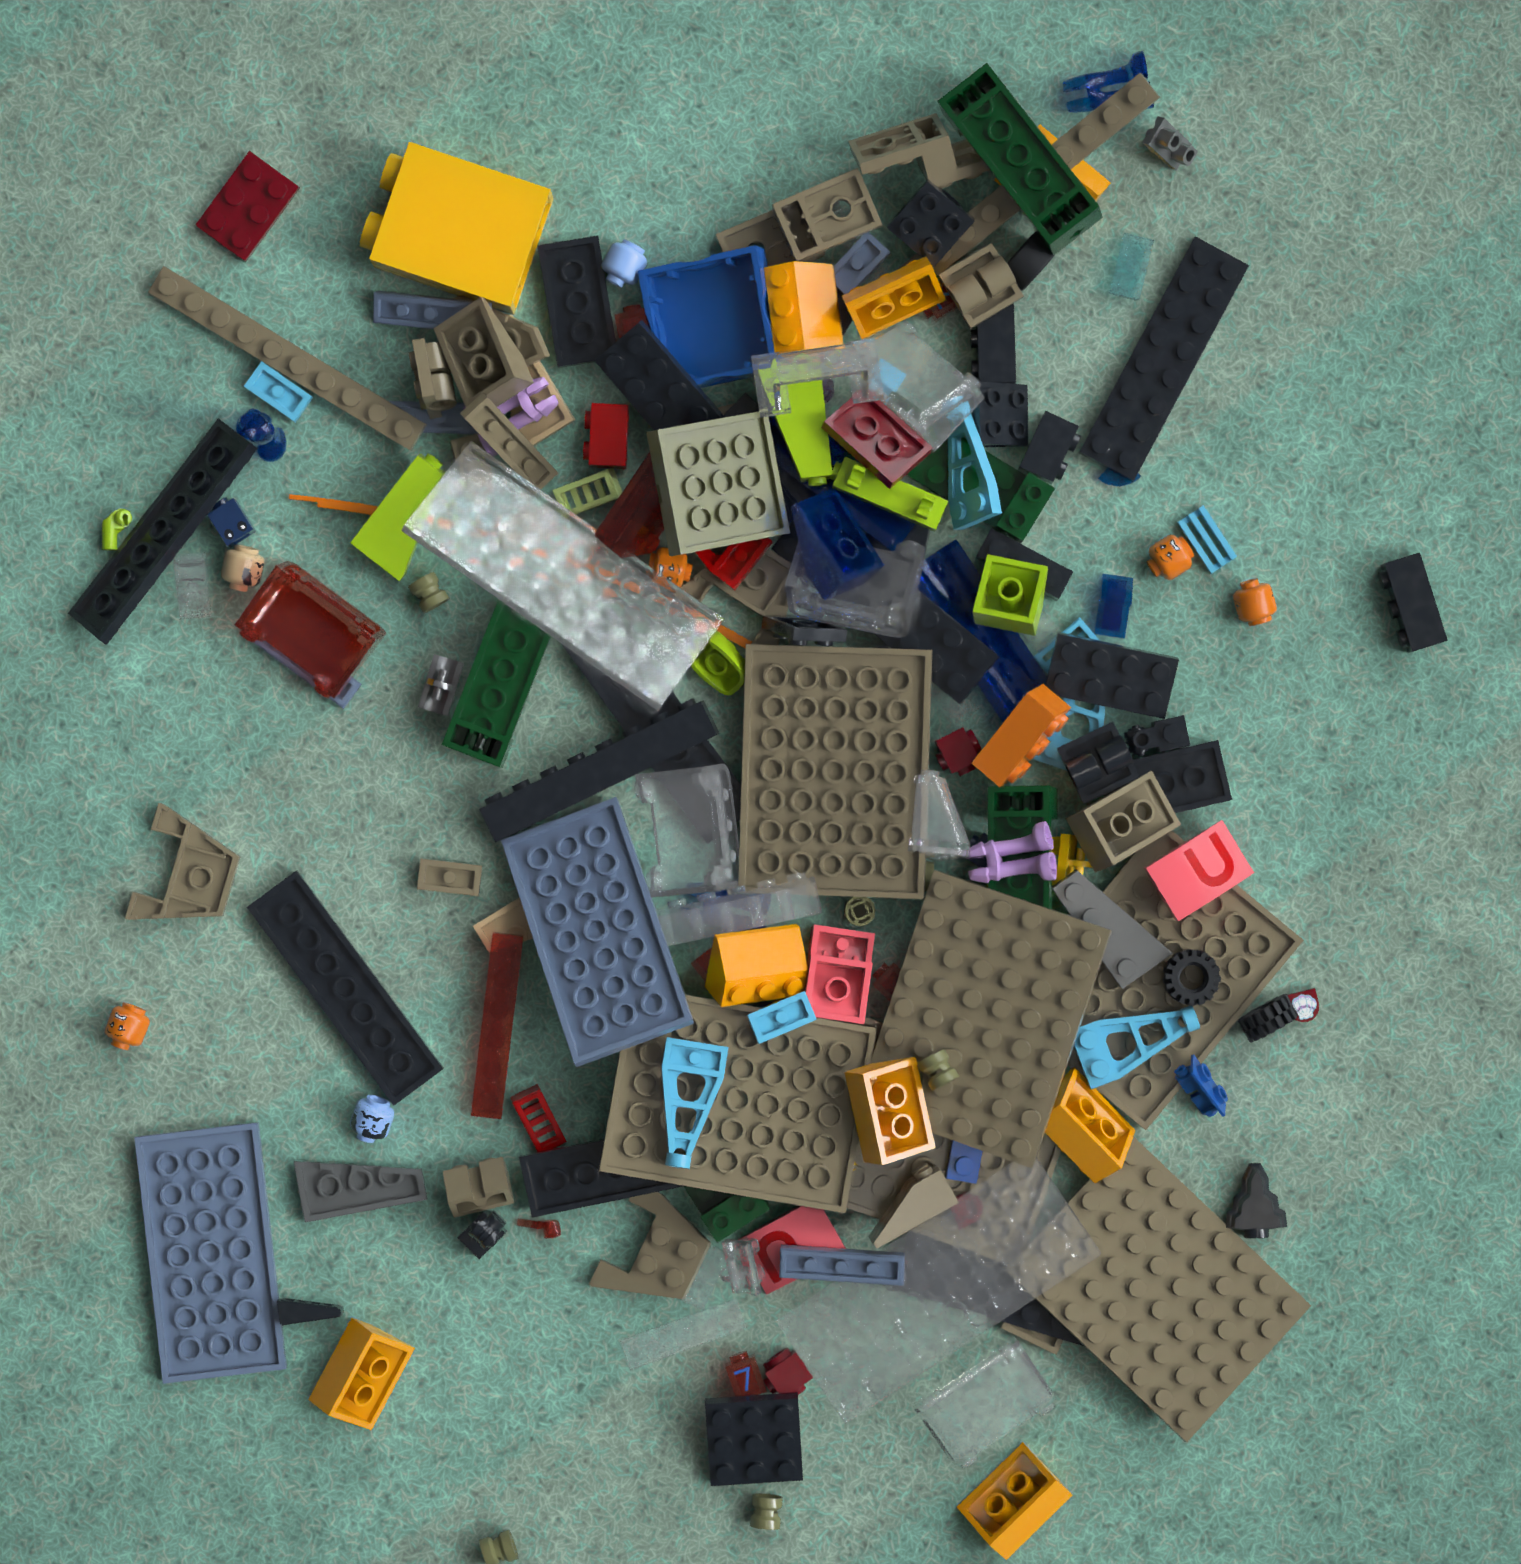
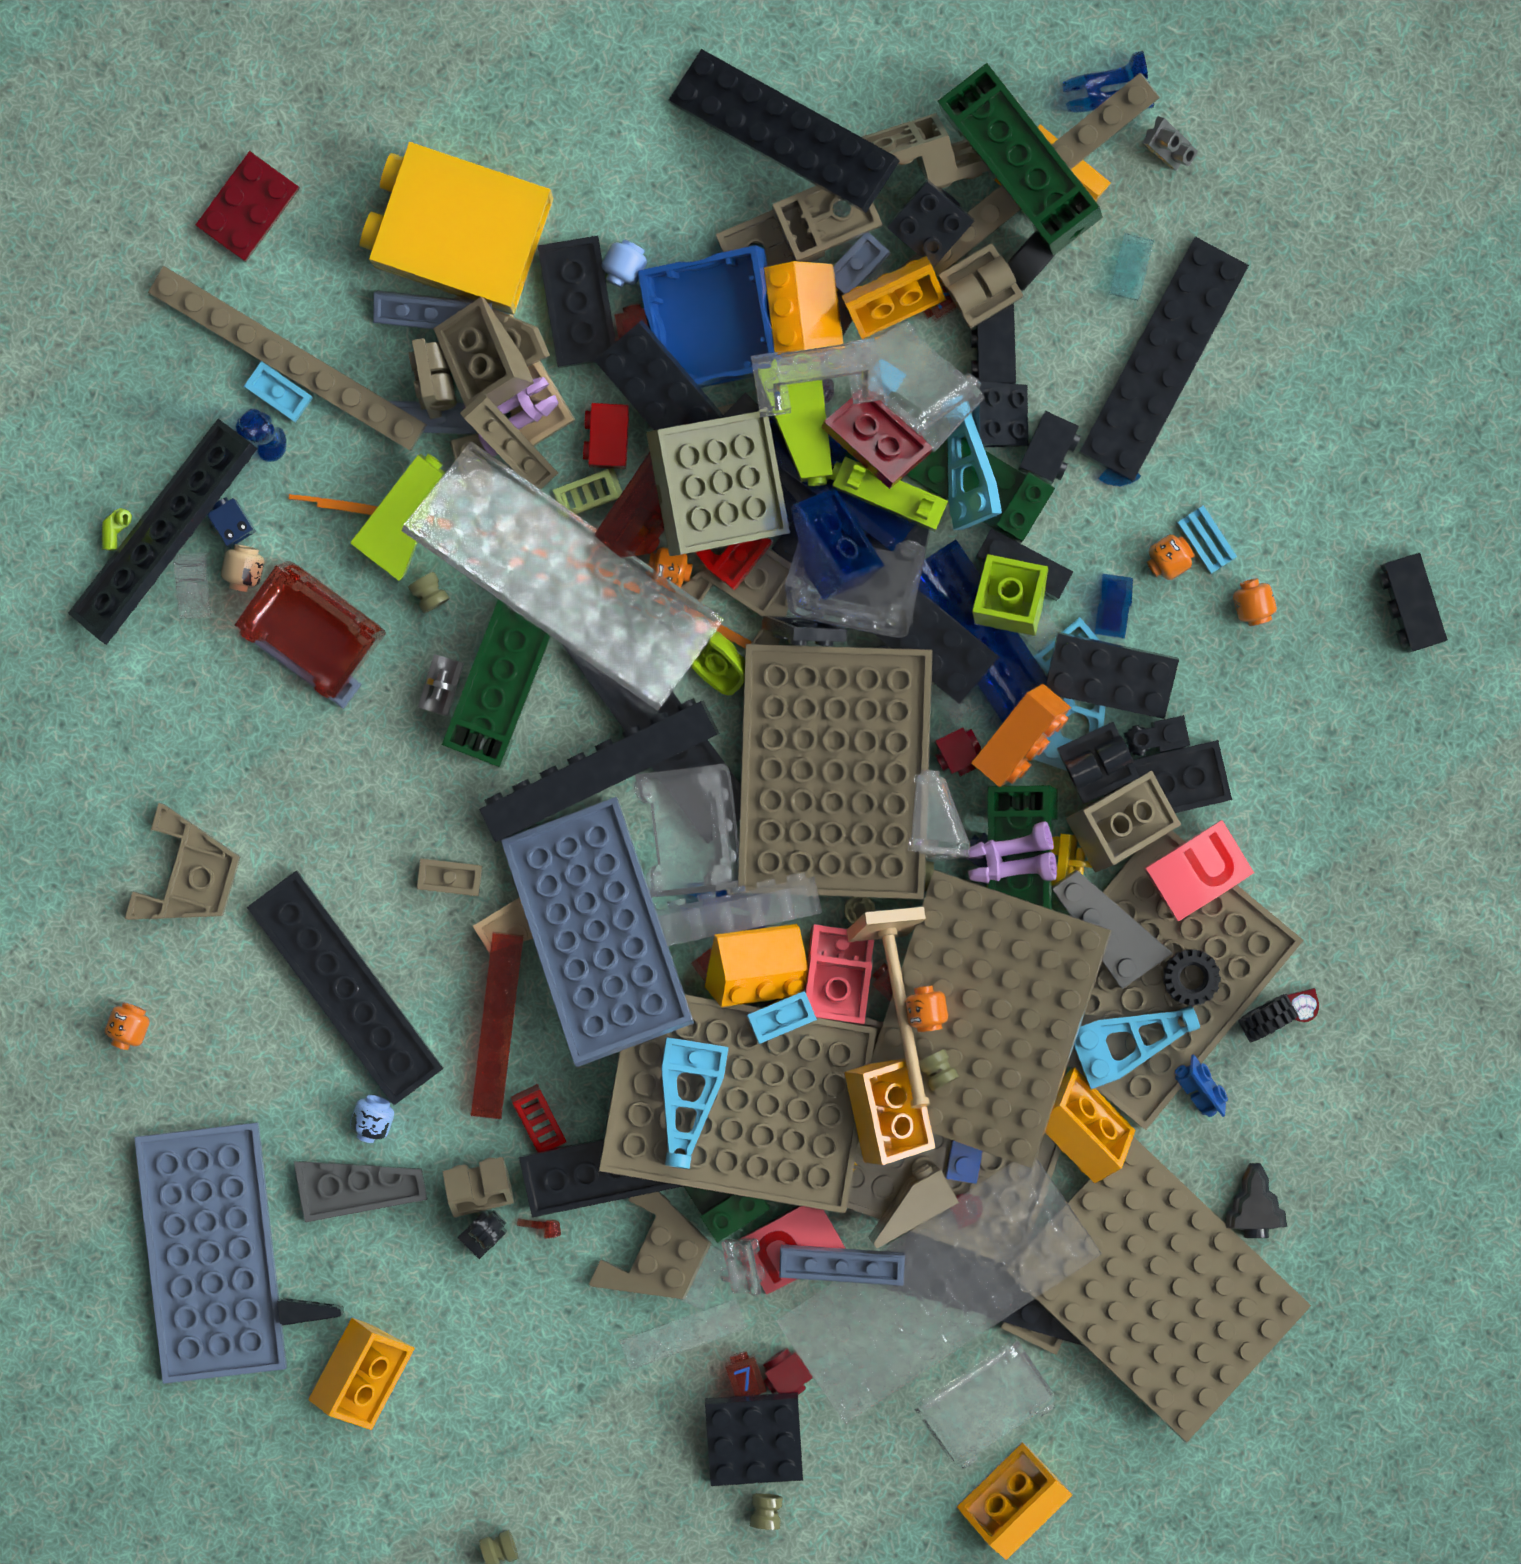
(784, 130): none -> black plate
(887, 926): none -> tan tile
(926, 1009): none -> orange head

